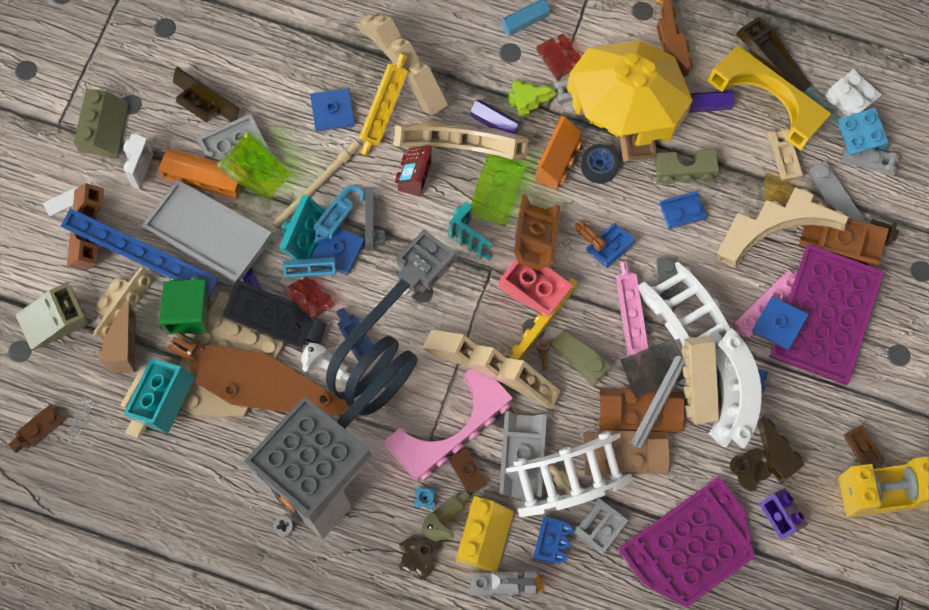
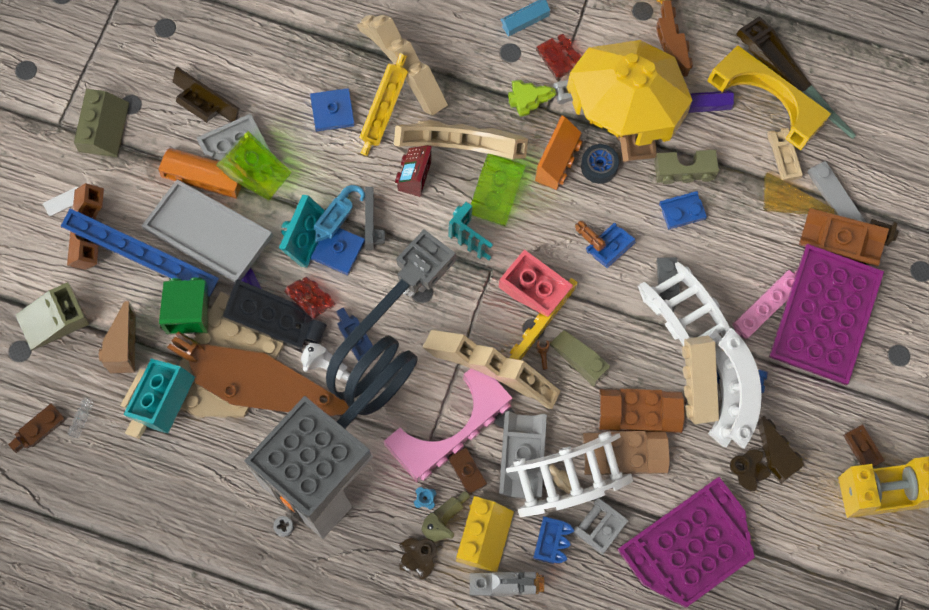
(115, 296): tan bracket -> none
(139, 157): white plate -> none
(309, 263): dark azure piece -> none
(343, 157): tan bar -> none
(493, 117): piece -> none
(536, 234): dark orange piece -> none
(631, 310): bright pink plate -> none
(649, 367): clear smoke plate -> none
(658, 402): light grey axle -> none
(774, 217): tan arch -> none
(780, 323): blue plate -> none
(783, 513): dark purple brick -> none
(852, 94): white plate -> none
(863, 132): dark azure bracket -> none
(872, 160): light grey plate -> none

